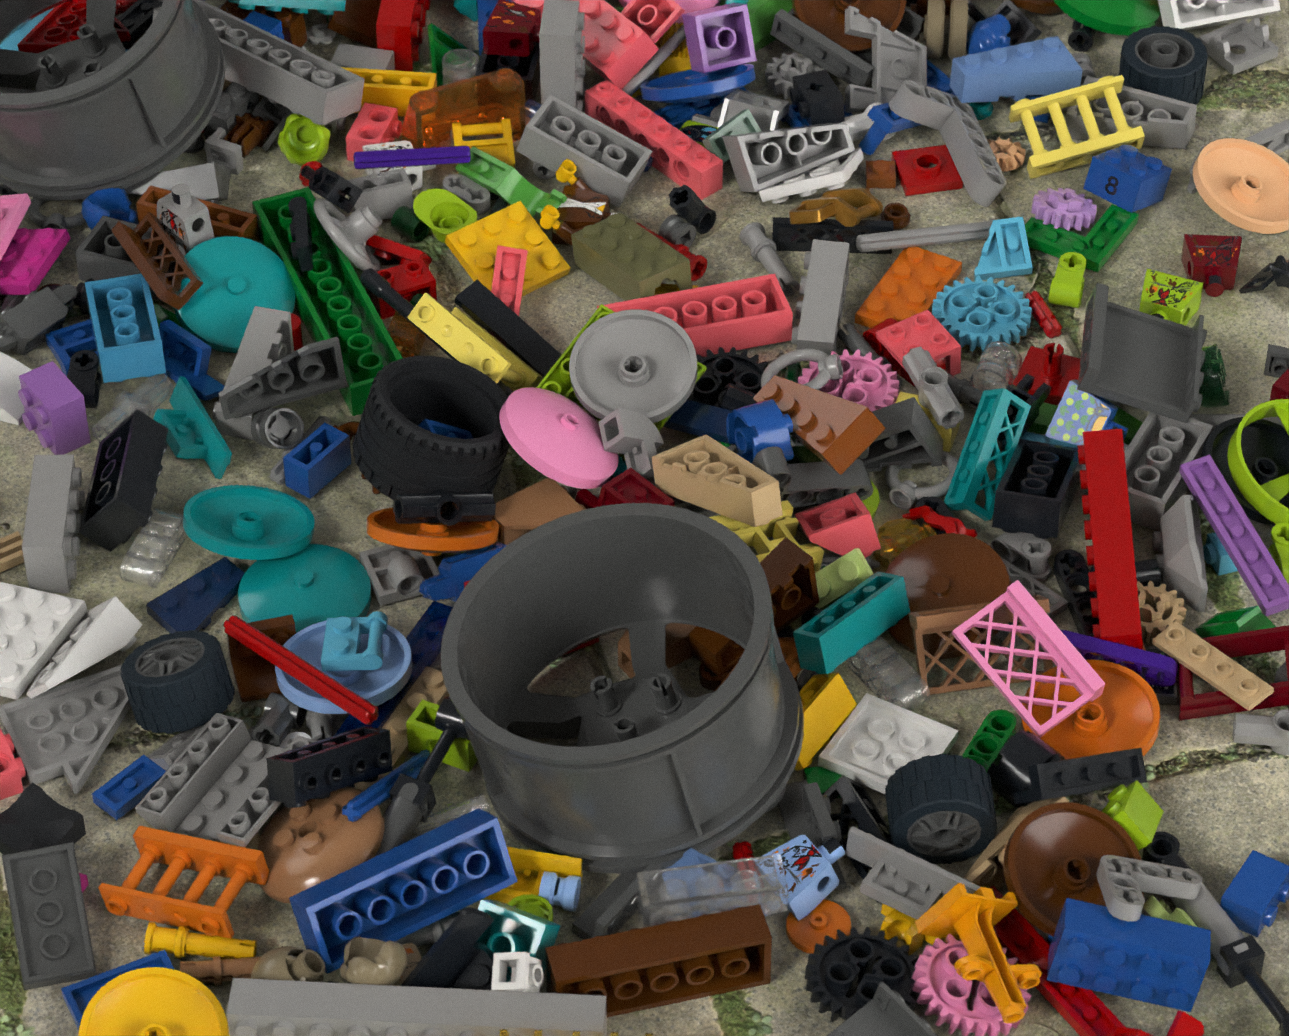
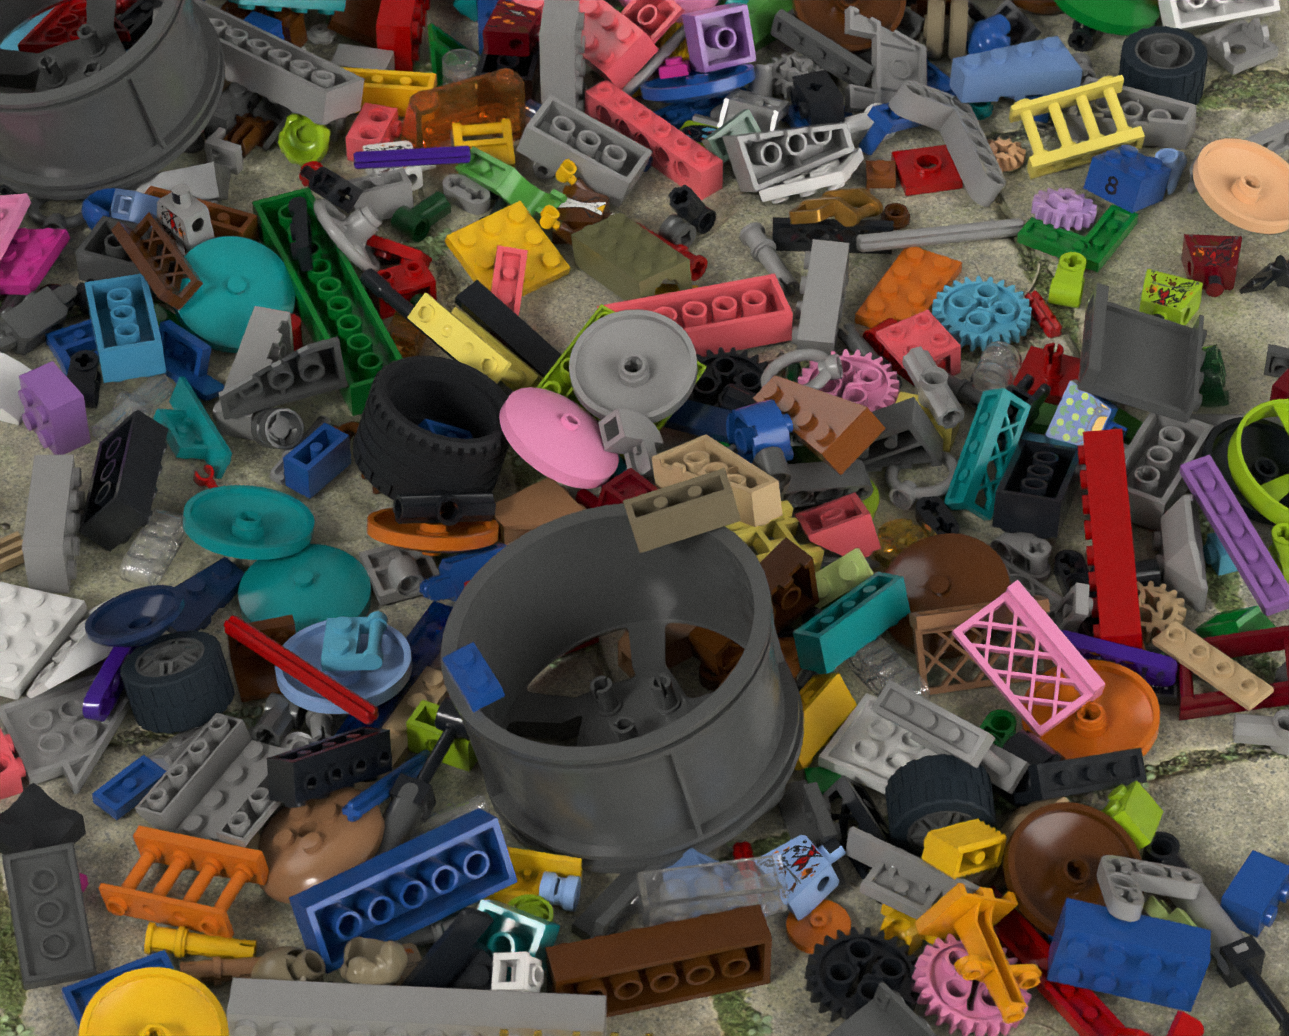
(106, 686): none -> dark purple beam
(132, 205): none -> medium blue slope
(135, 616): none -> dark blue dish
(209, 482): none -> red hand
(443, 212): lime piece -> none
(473, 677): none -> blue plate
(674, 67): none -> dark pink plate
(682, 510): none -> dark tan brick
(763, 82): none -> light grey cone
(934, 520): red hair -> none
(949, 734): none -> light grey fence
(964, 848): none -> yellow brick
(1005, 251): medium azure wing -> none
(1074, 608): none -> light grey plate
(1176, 161): none -> light blue piece

